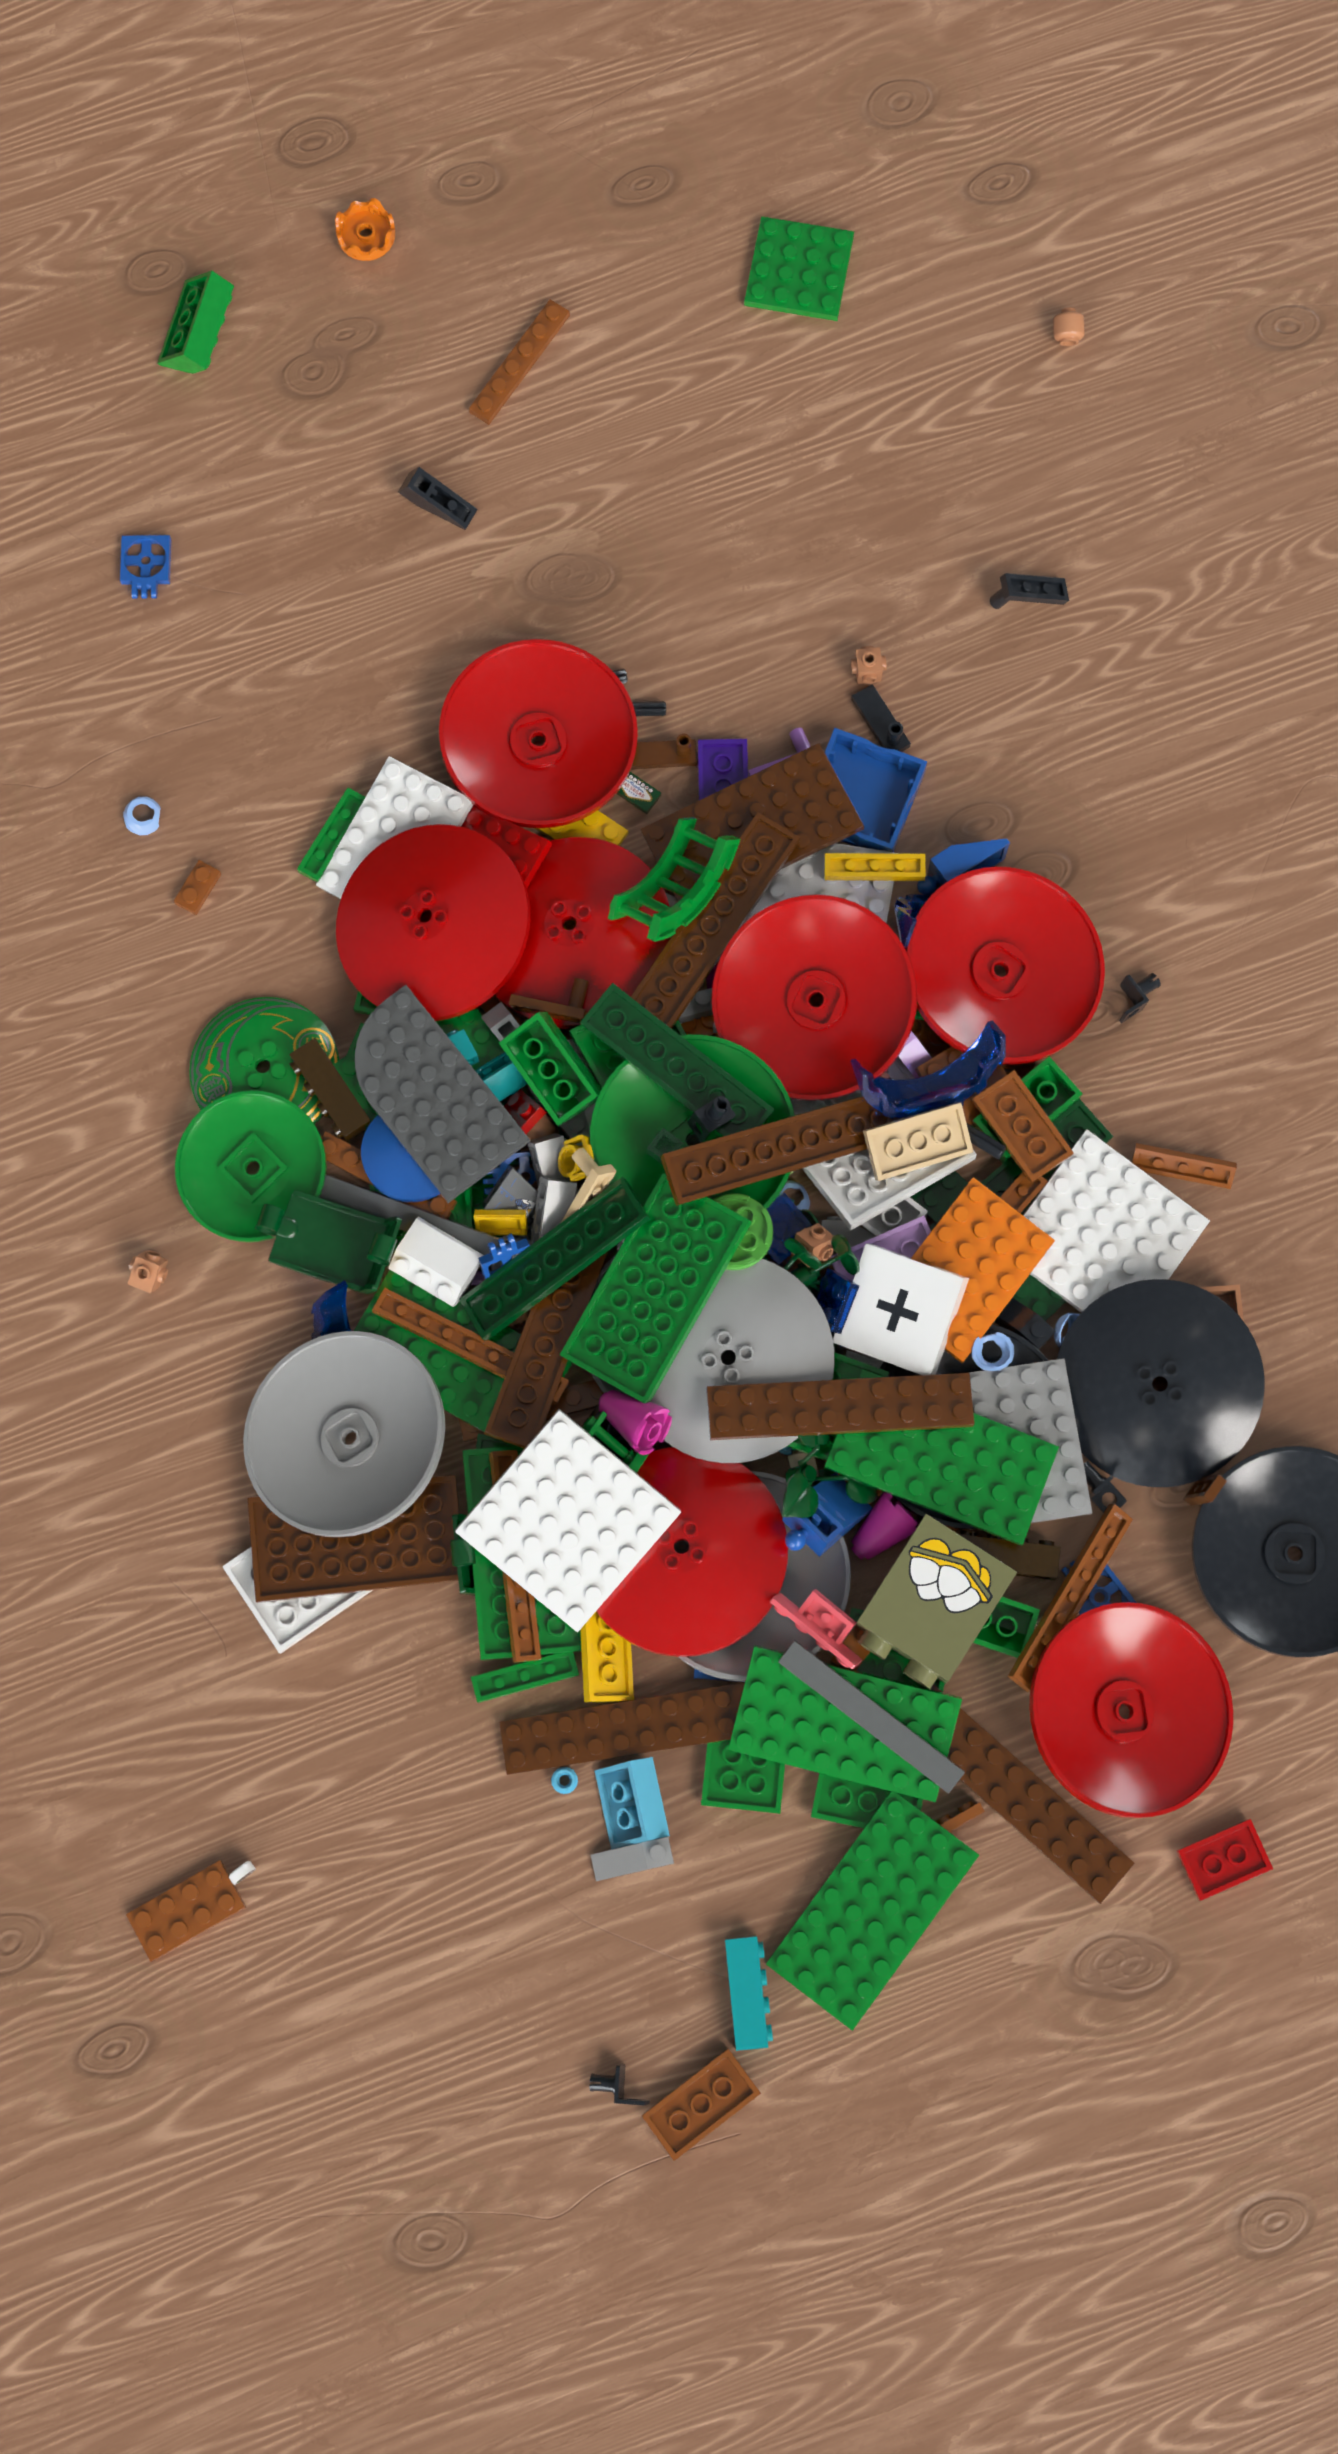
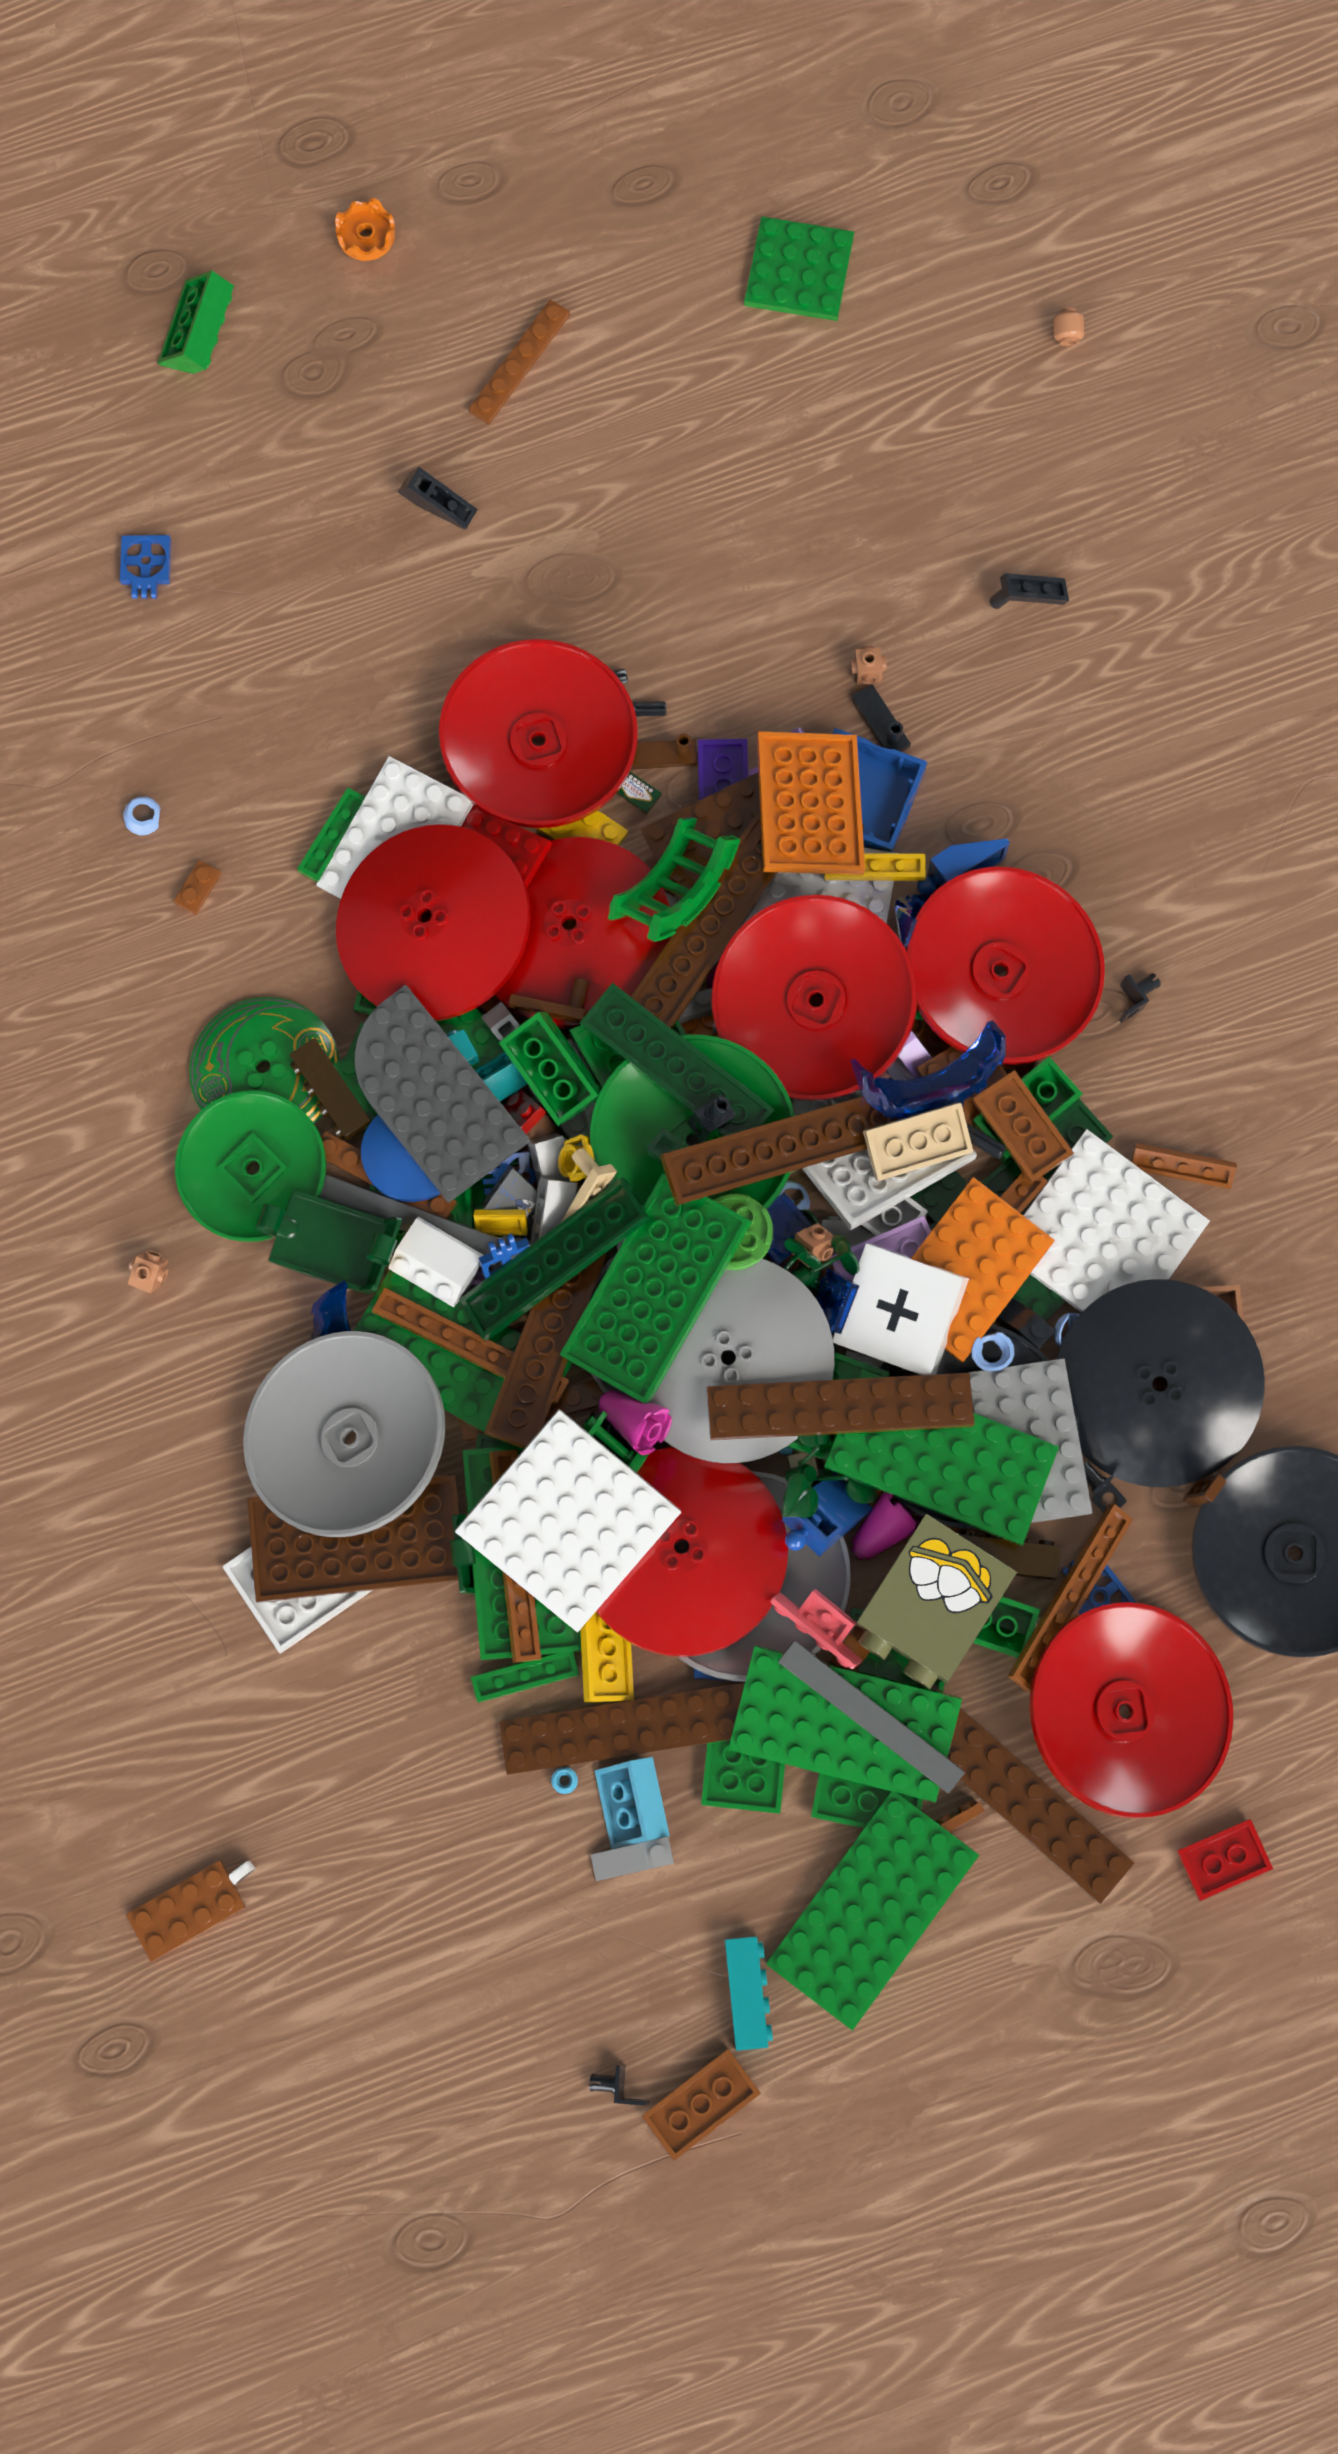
(810, 803): none -> orange plate

